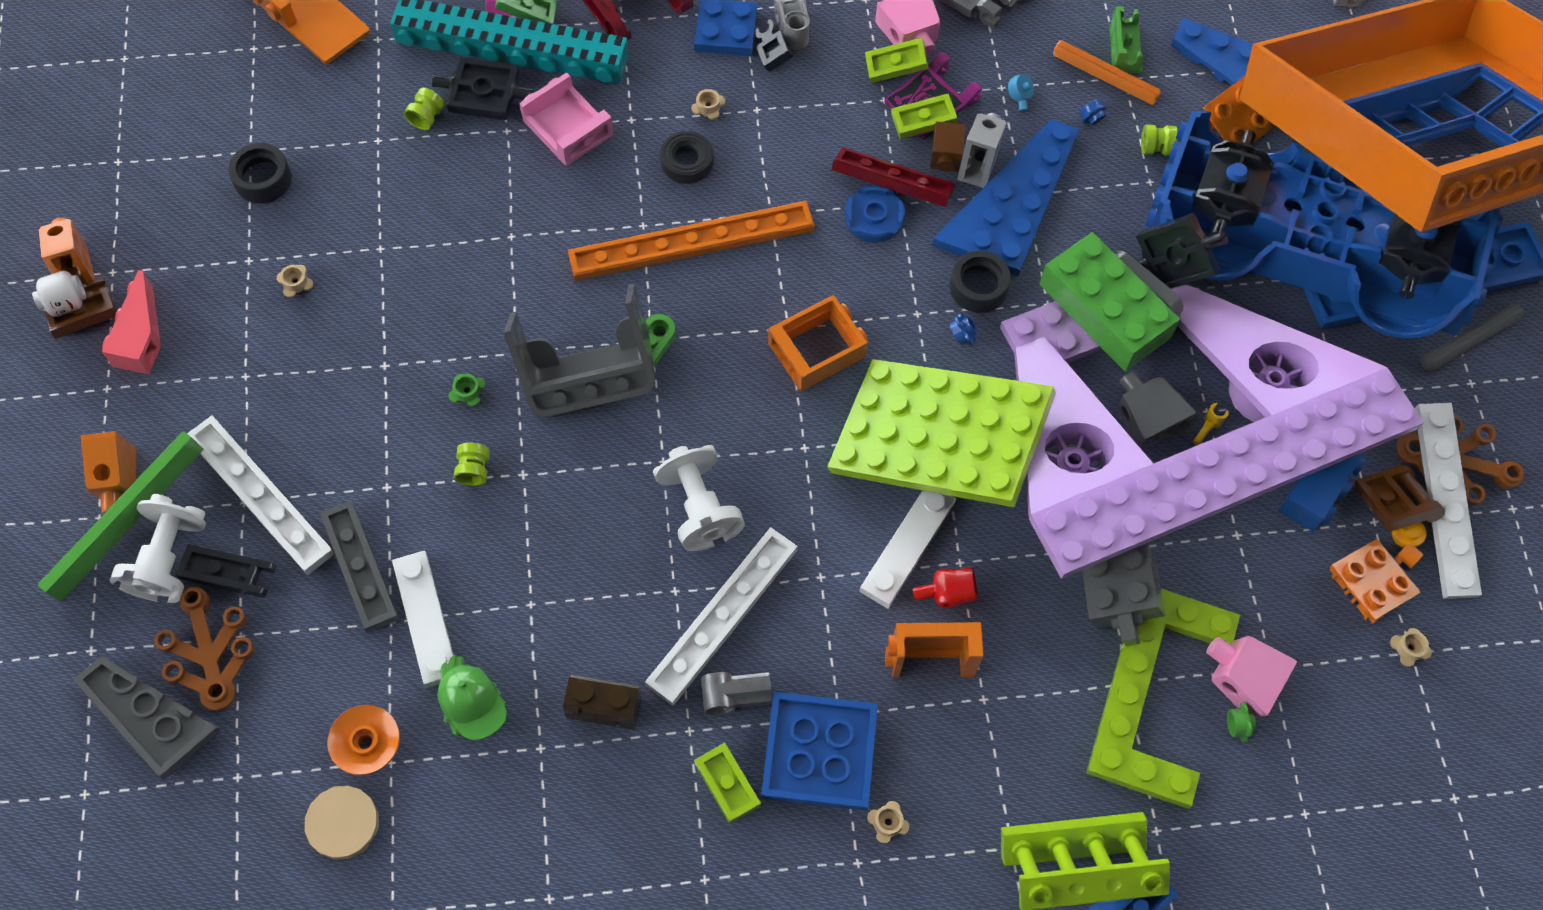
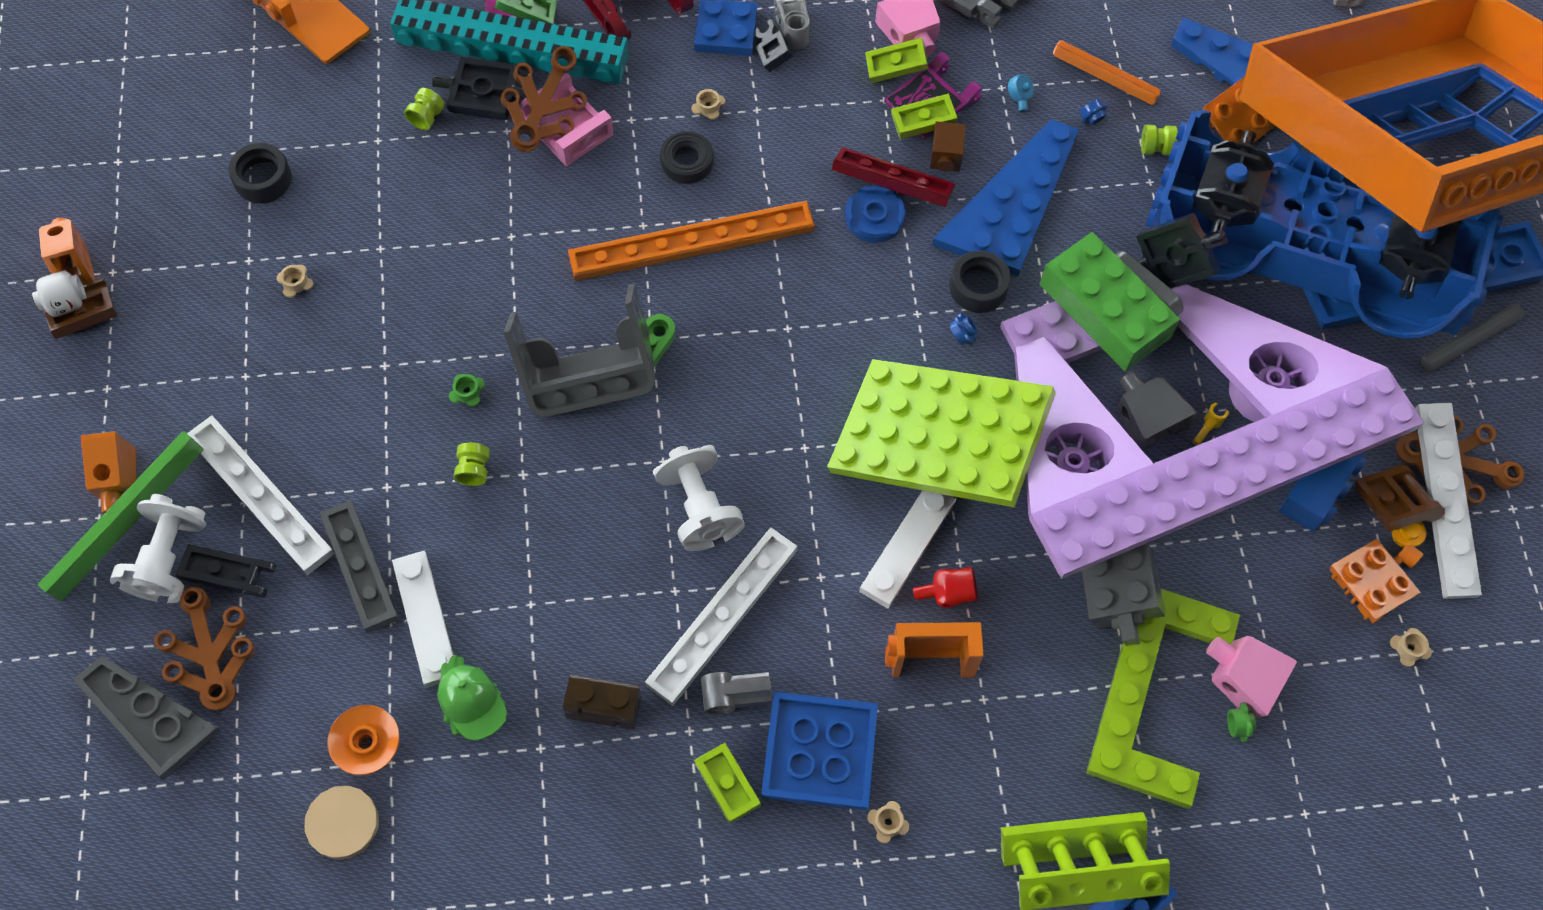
(135, 334): coral slope -> none
(541, 104): none -> dark orange plant
(828, 309): orange window -> none
(984, 136): light grey torso -> none
(1125, 41): bright green hinge -> none

